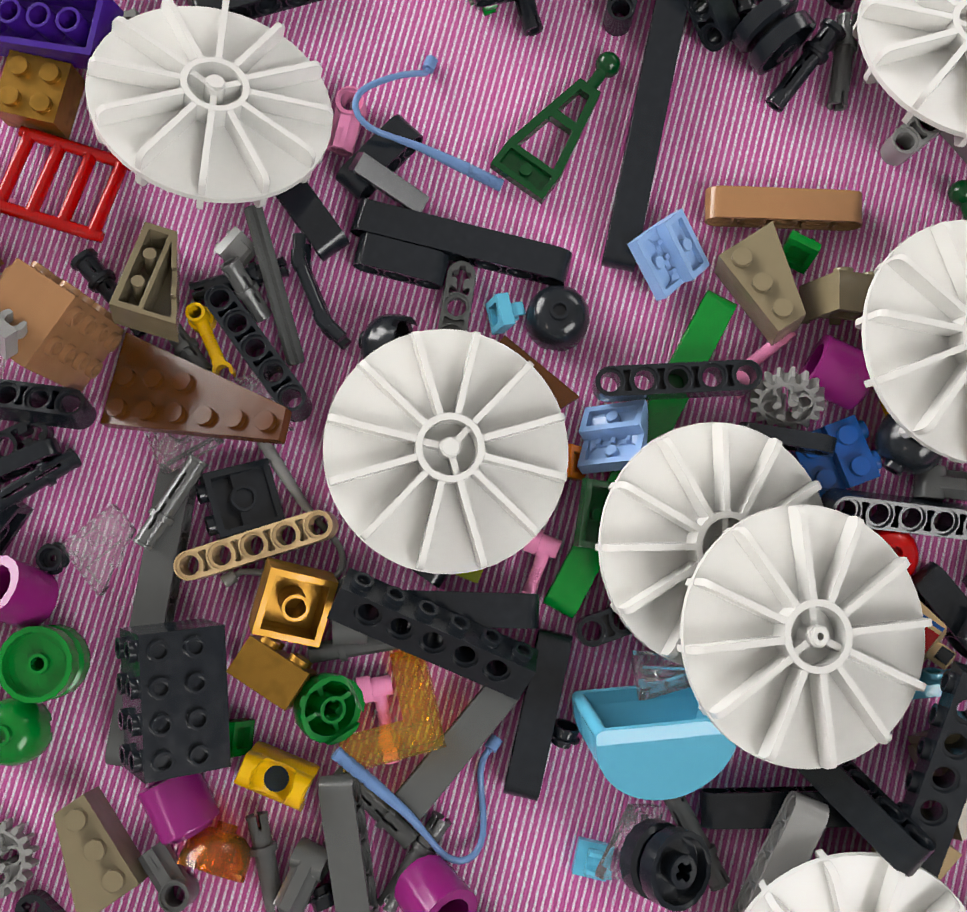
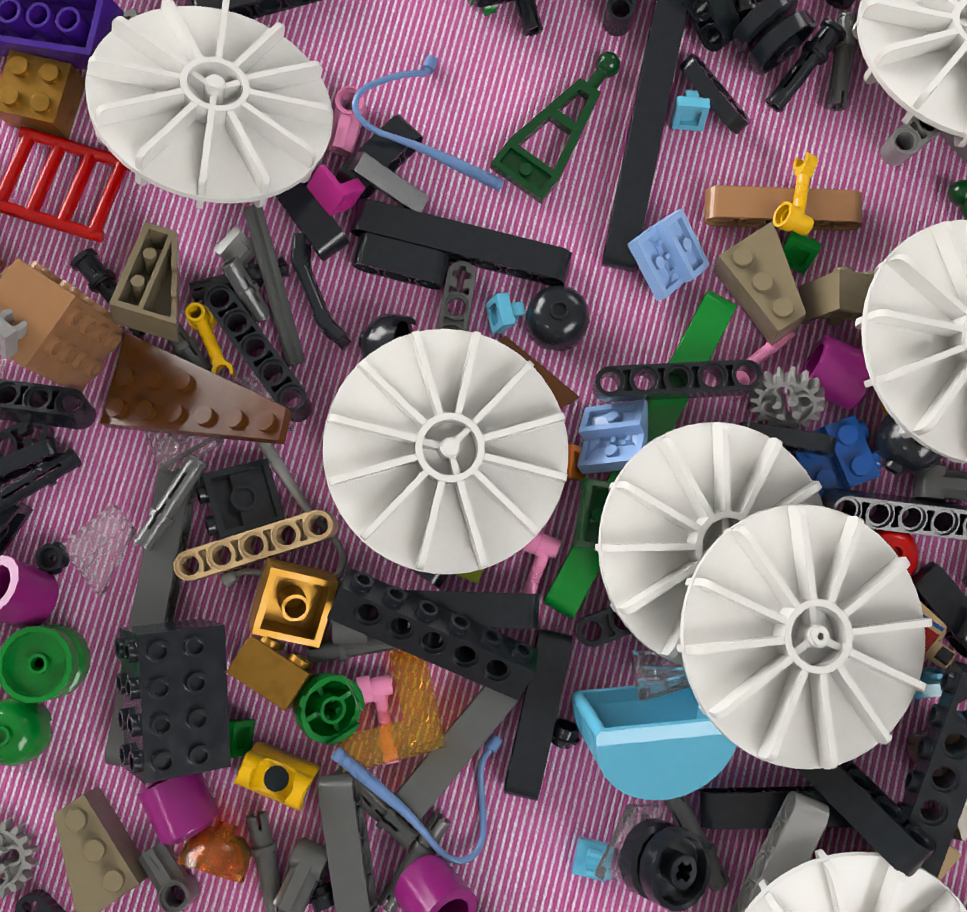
(333, 195): none -> dark pink panel
(690, 112): none -> medium azure tile
(711, 88): none -> black beam
(792, 216): none -> yellow brick

